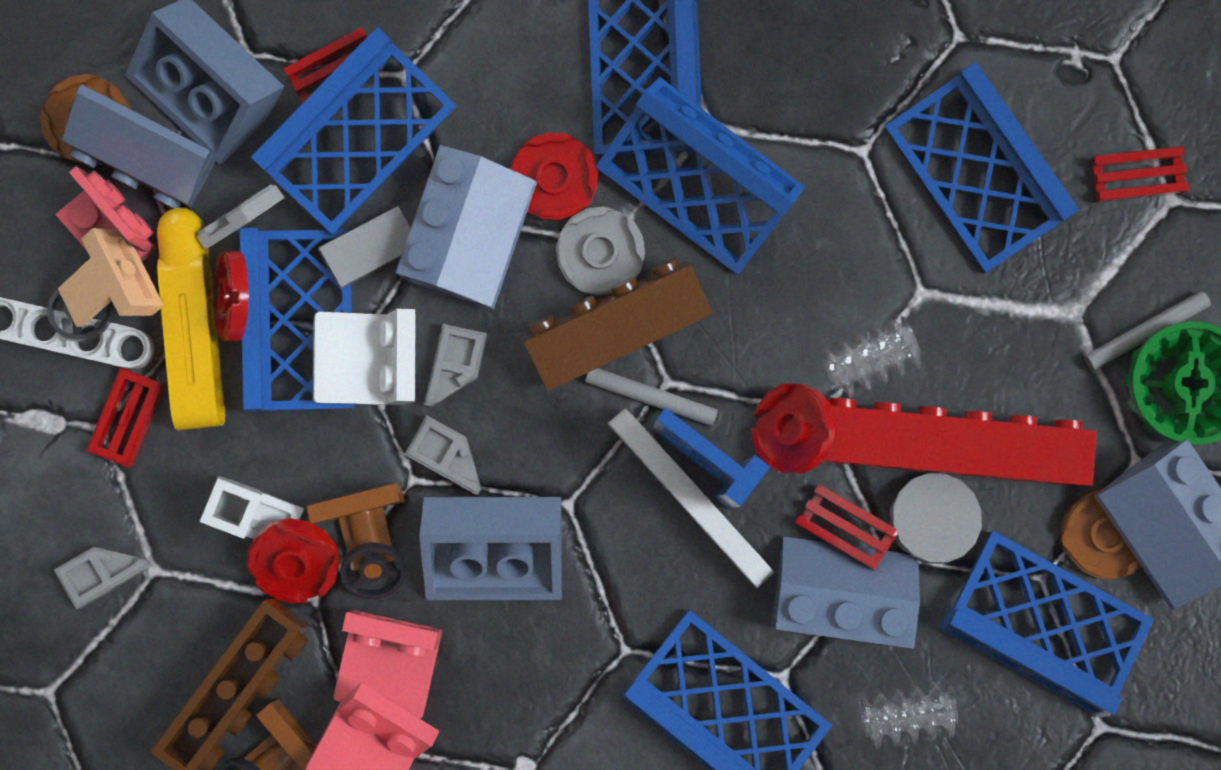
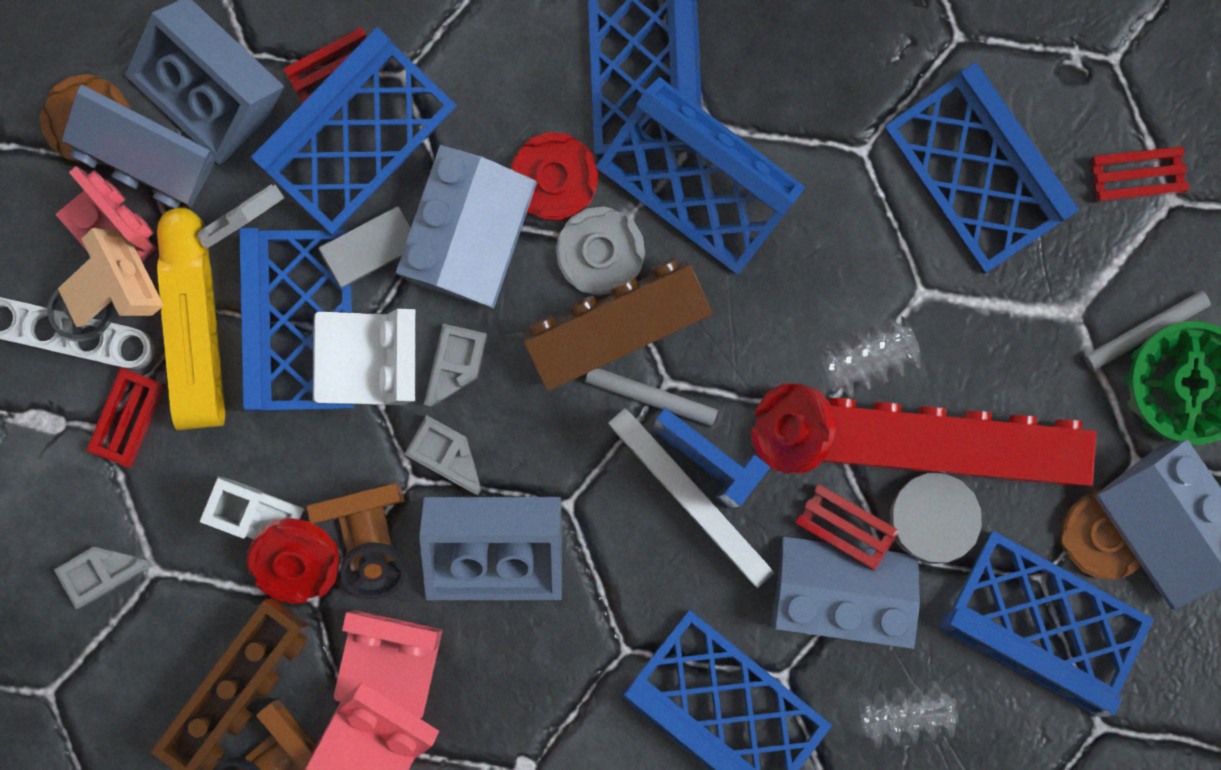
(233, 296): red tile -> none

